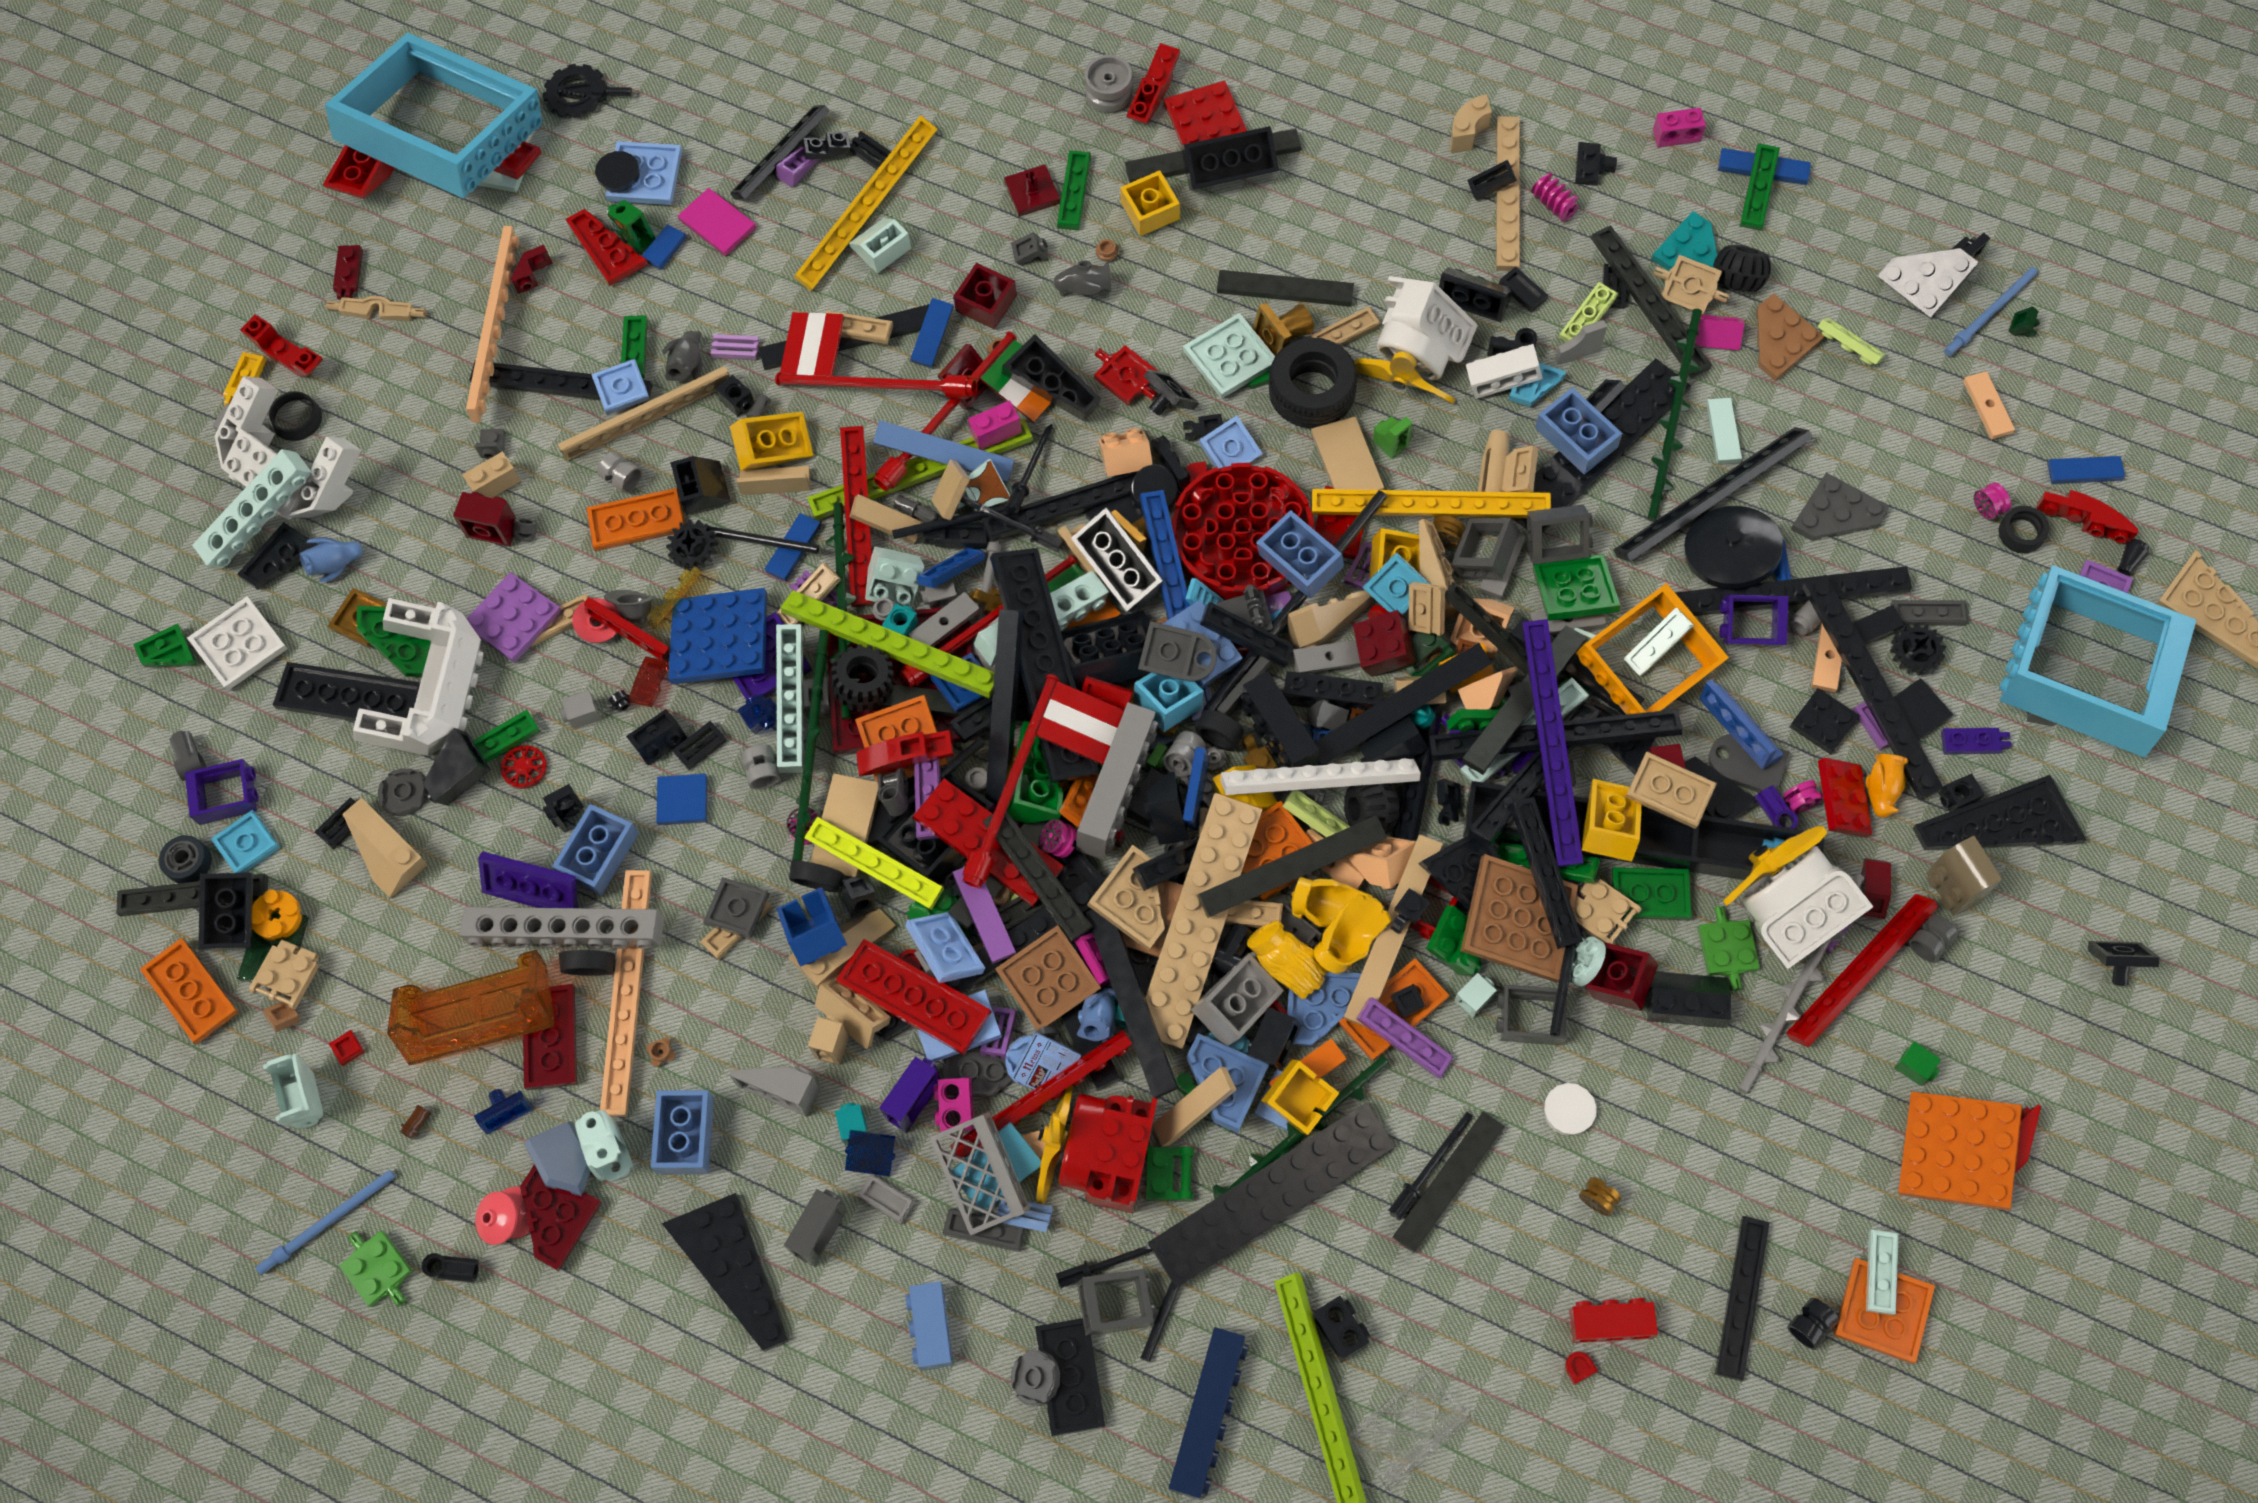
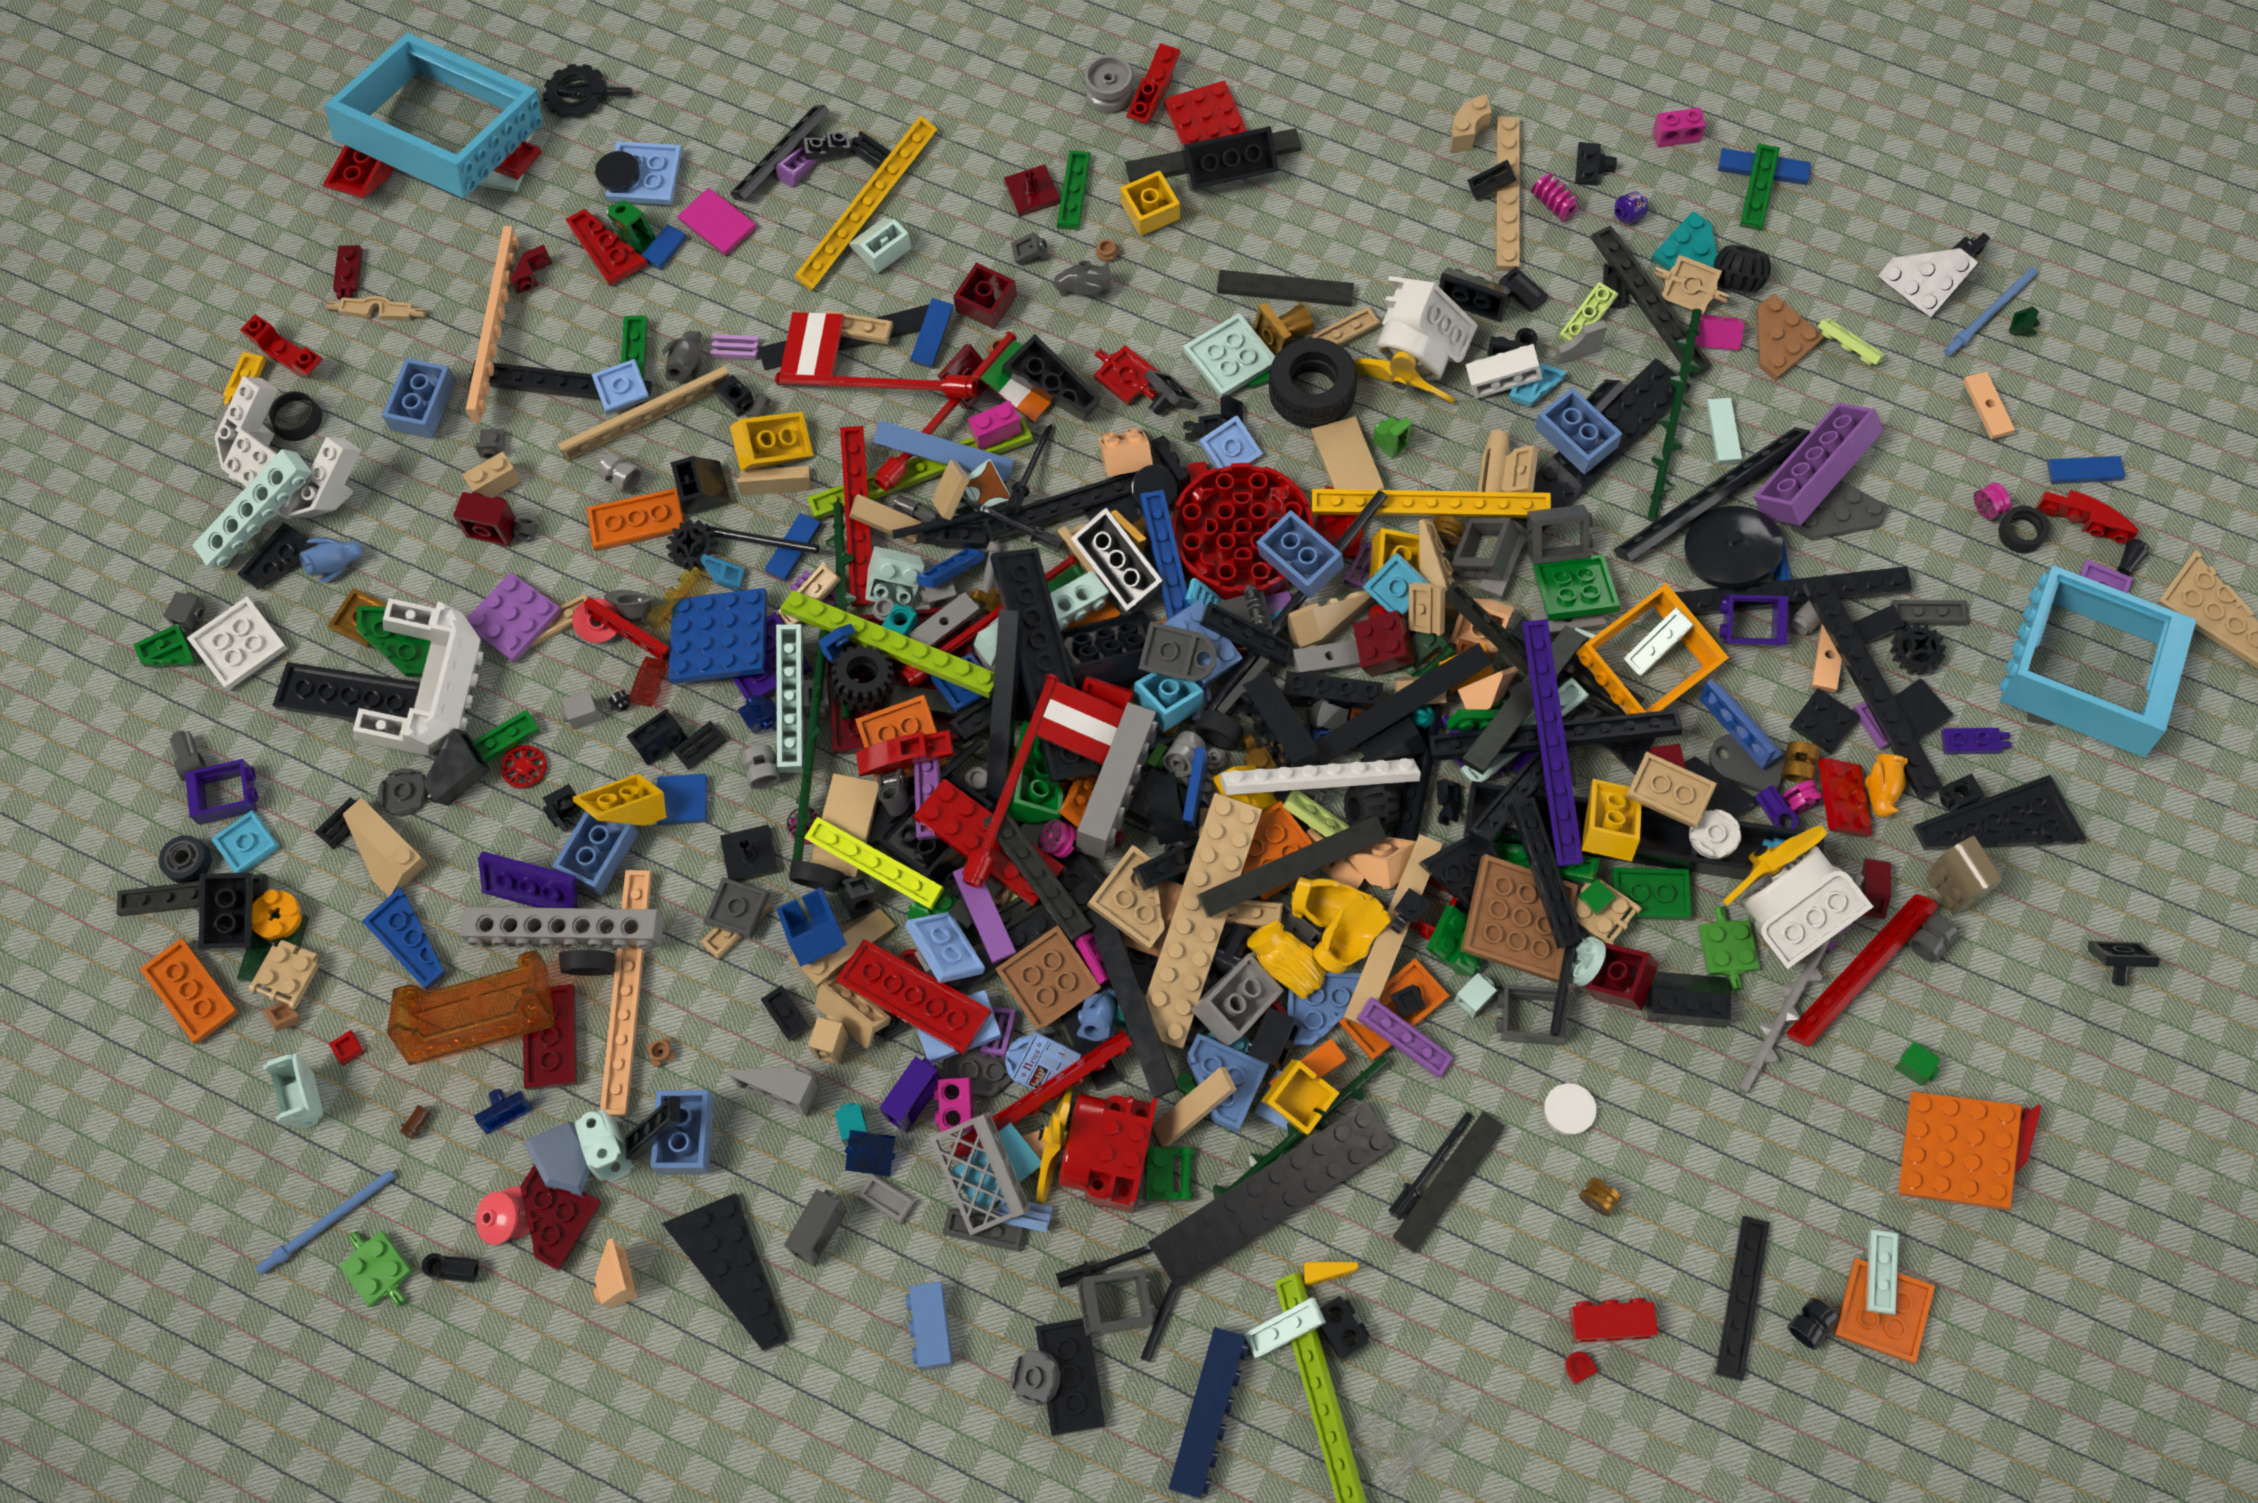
(185, 611): none -> dark grey brick
(405, 938): none -> blue wing
(419, 398): none -> medium blue brick
(614, 1277): none -> light nougat slope
(625, 801): none -> yellow slope
(652, 1128): none -> black tile
(723, 572): none -> dark azure tile
(749, 854): none -> black tile
(785, 1013): none -> black plate
(832, 642): none -> blue bracket
(1230, 408): none -> black tile
(1284, 1328): none -> light aqua tile
(1322, 1272): none -> yellow slope
(1597, 897): none -> green tile
(1631, 207): none -> dark purple head
(1715, 835): none -> white tile
(1800, 761): none -> pearl gold wheel
(1819, 463): none -> medium lavender brick

